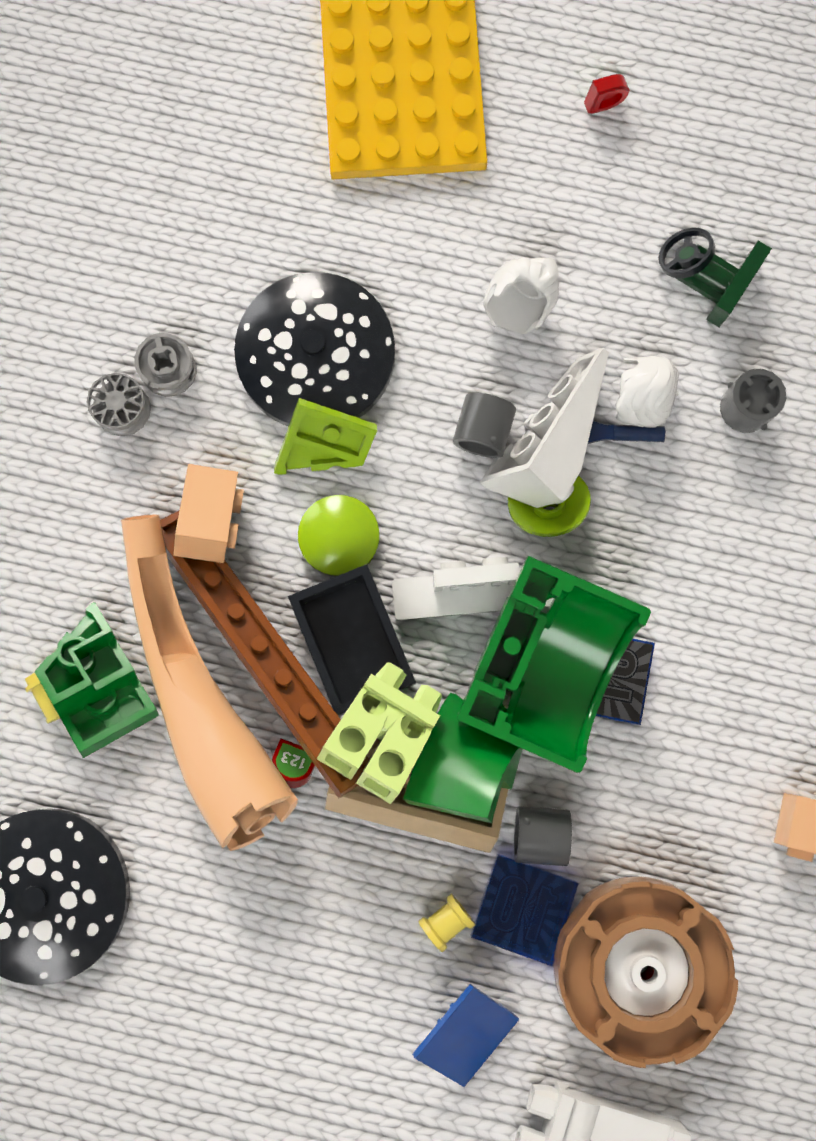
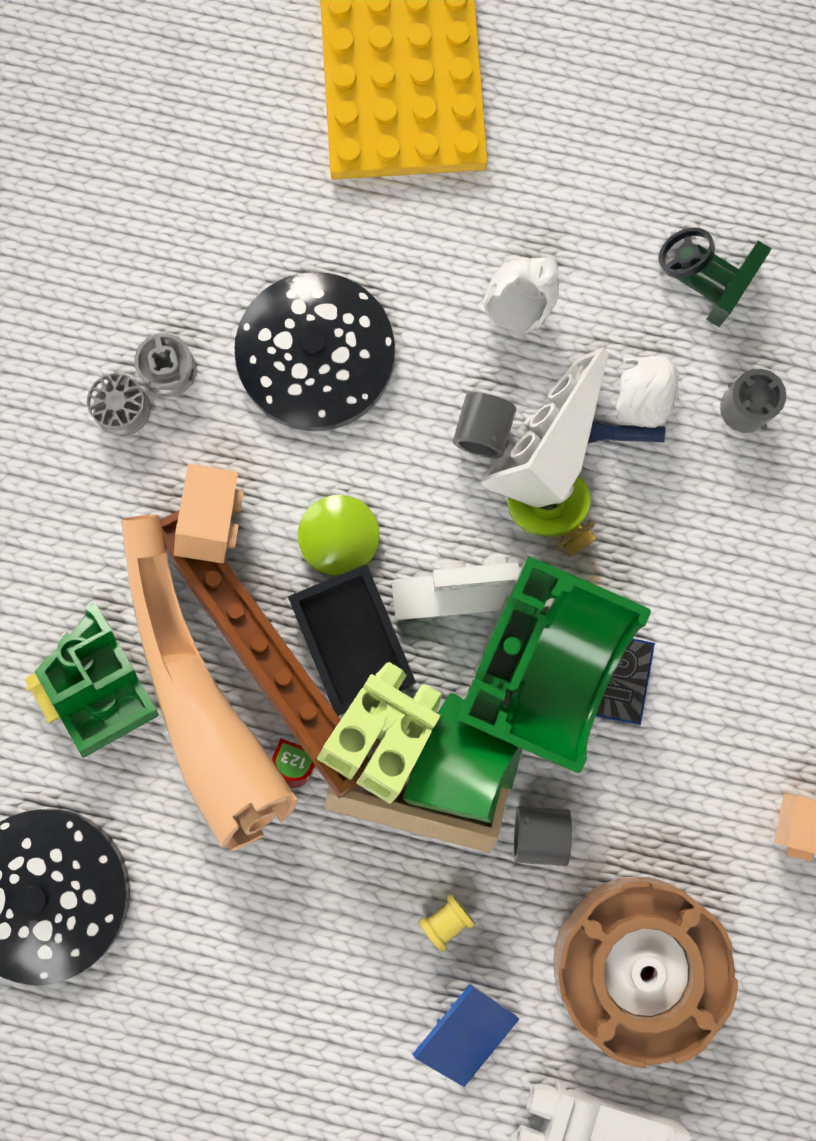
(324, 439): lime wing -> none
(524, 909): clear blue tile -> none
(578, 539): none -> clear yellow plate
(606, 93): red tile -> none

